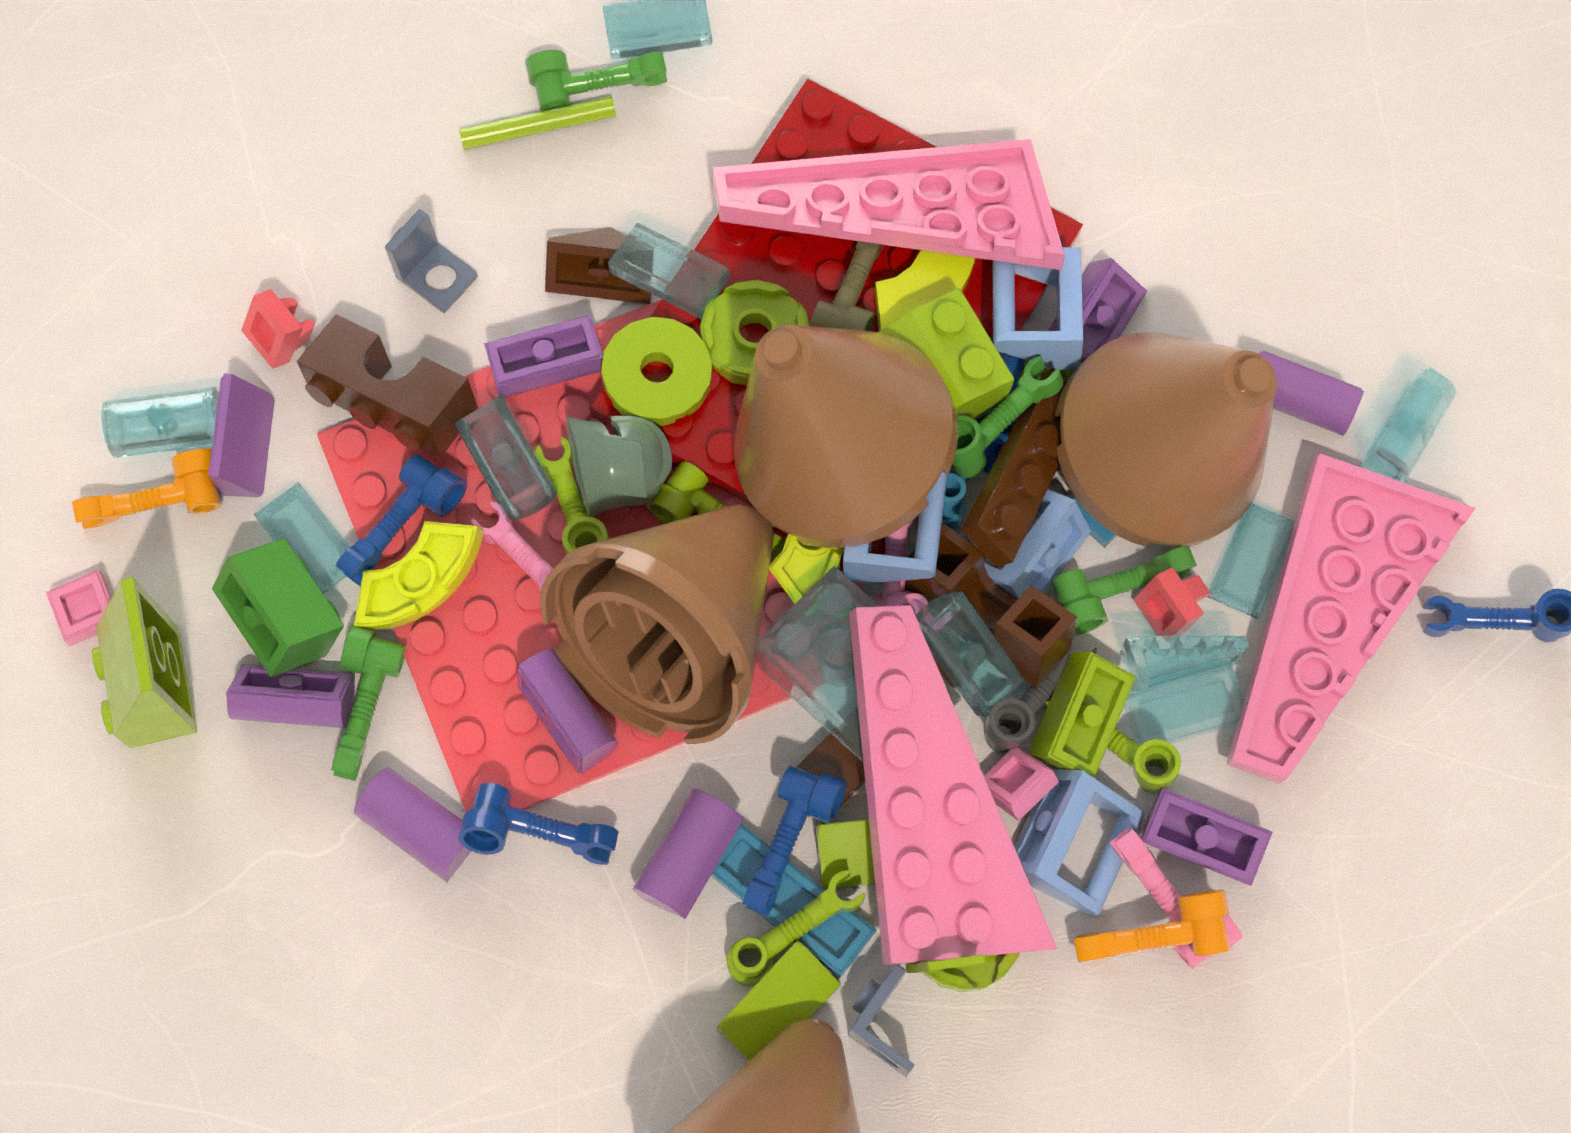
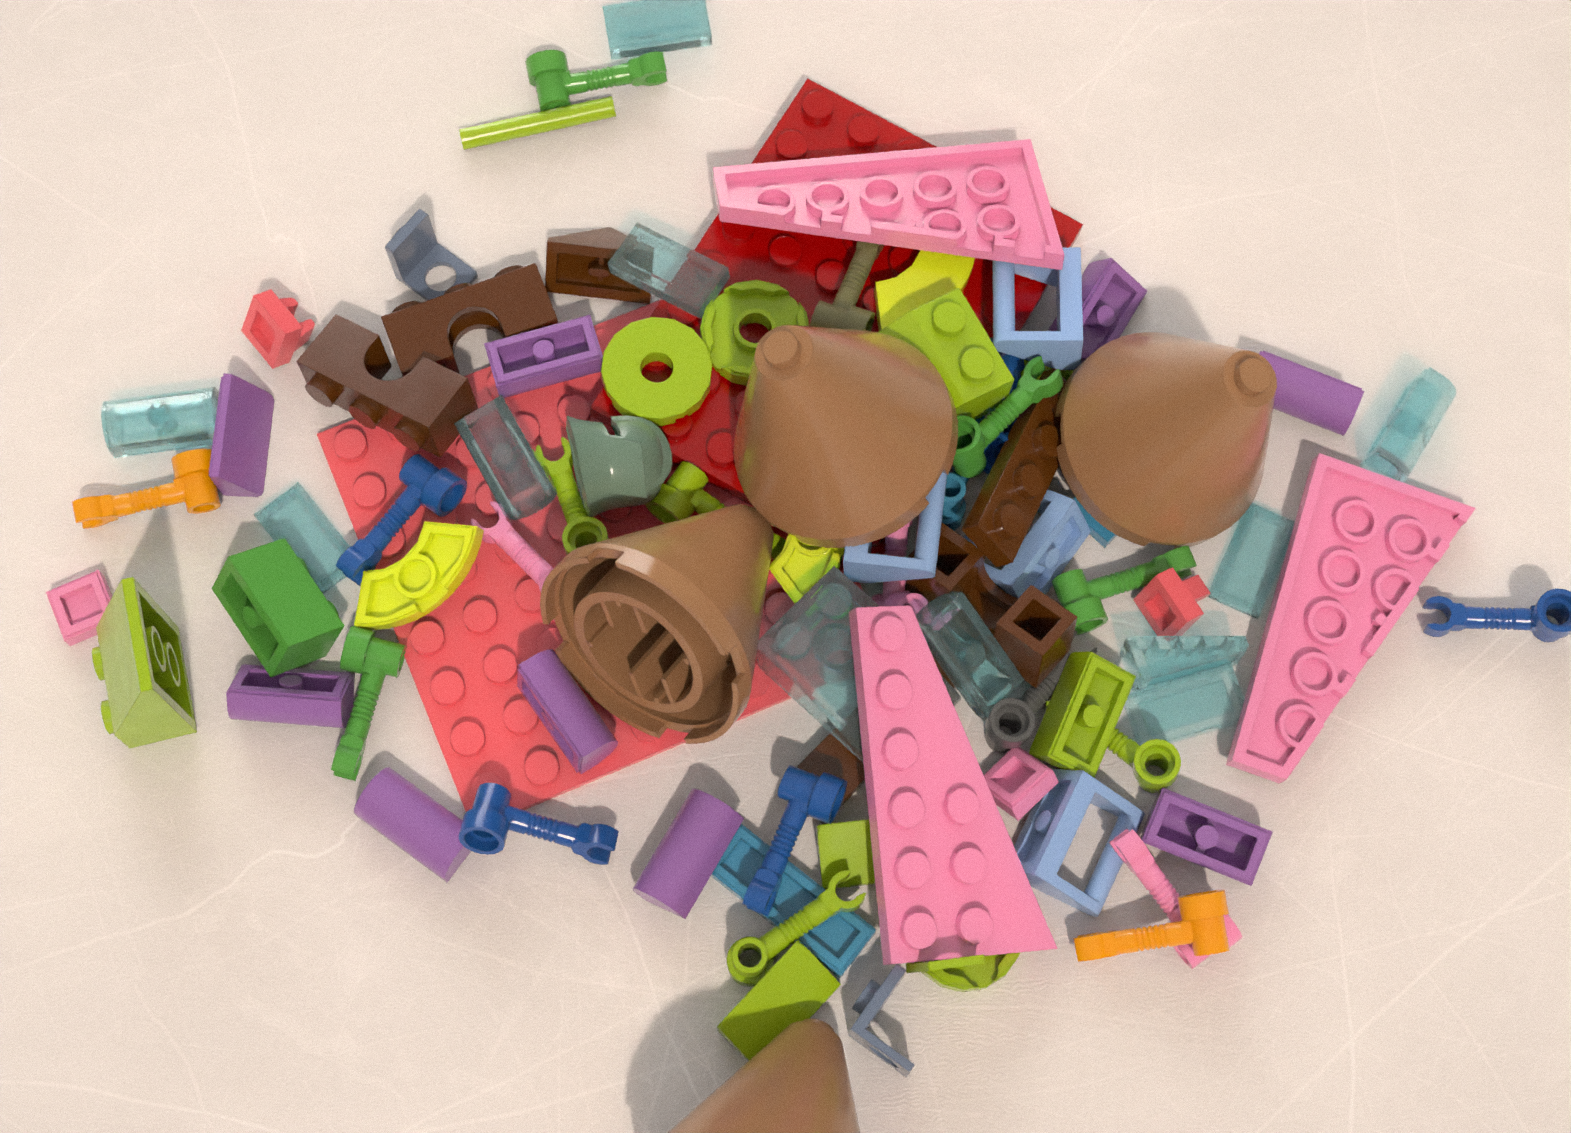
(506, 304): none -> reddish brown arch

